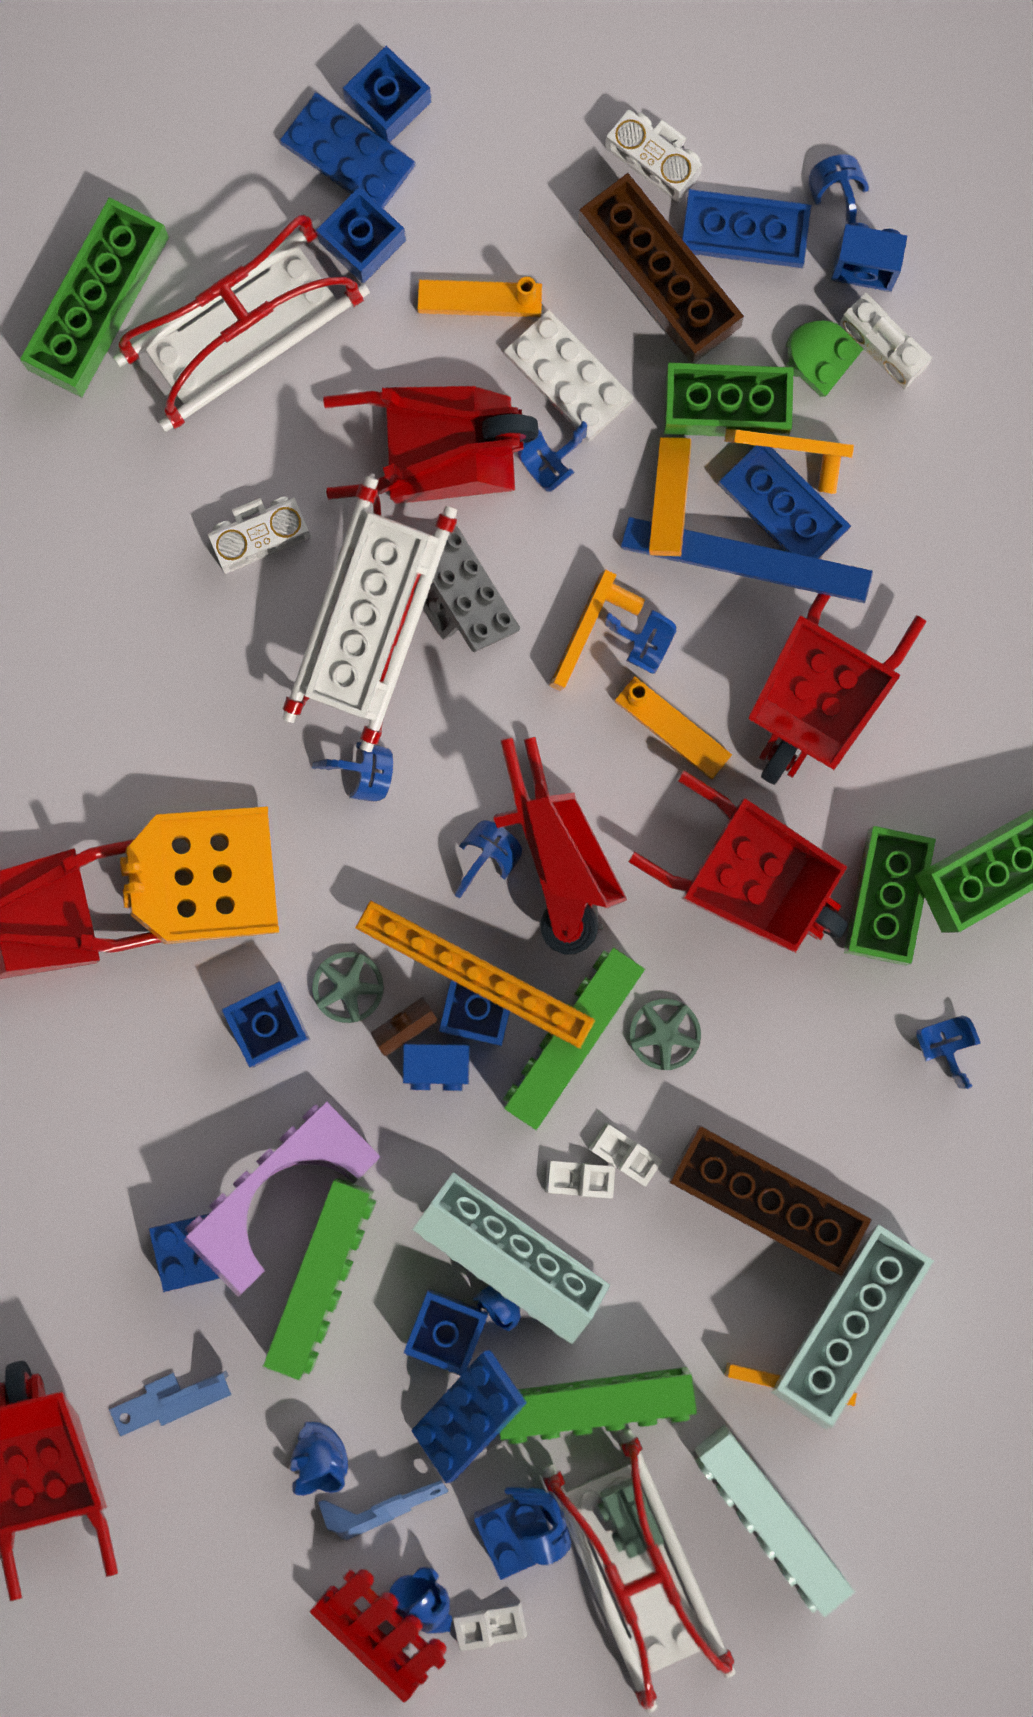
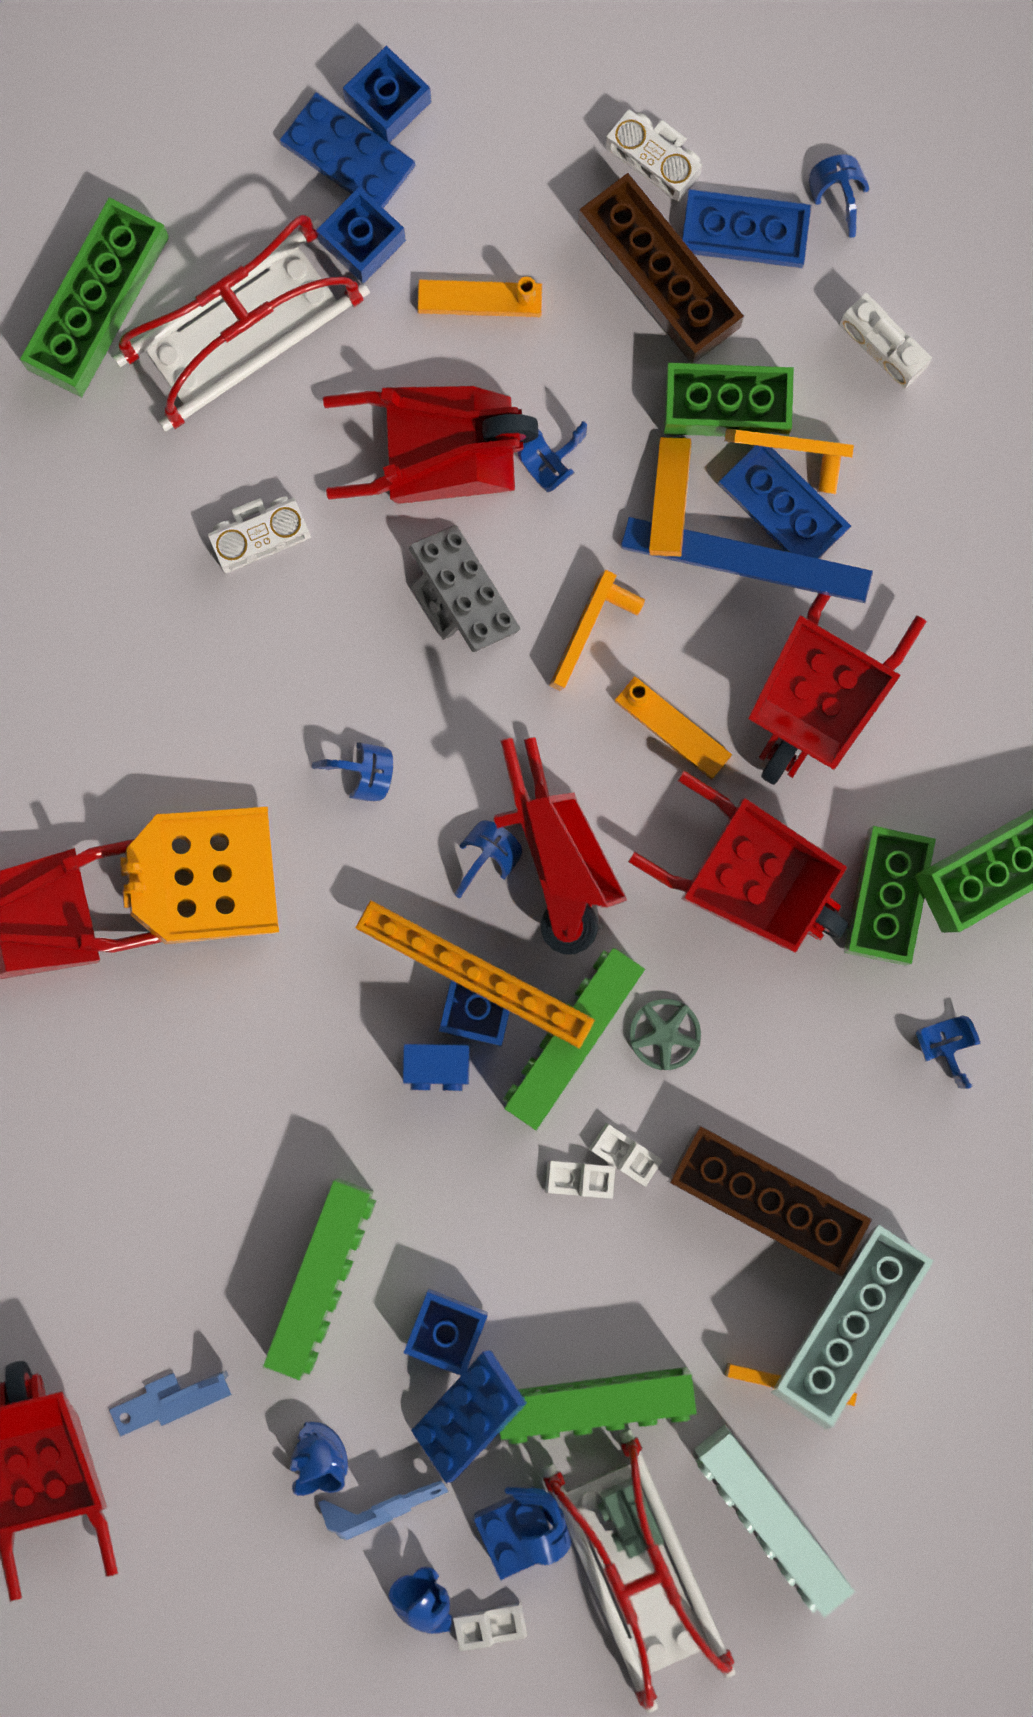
(175, 1259): blue brick -> none
(266, 1024): blue brick -> none
(320, 1141): lavender arch -> none
(347, 987): sand green wheel -> none
(371, 614): white piece -> none
(373, 1648): red fence -> none
(403, 1026): reddish brown plate -> none
(501, 1310): blue hair -> none
(512, 1258): light aqua brick -> none
(568, 375): white plate -> none
(663, 637): blue helmet -> none
(821, 354): bright green slope -> none
(869, 257): blue brick -> none

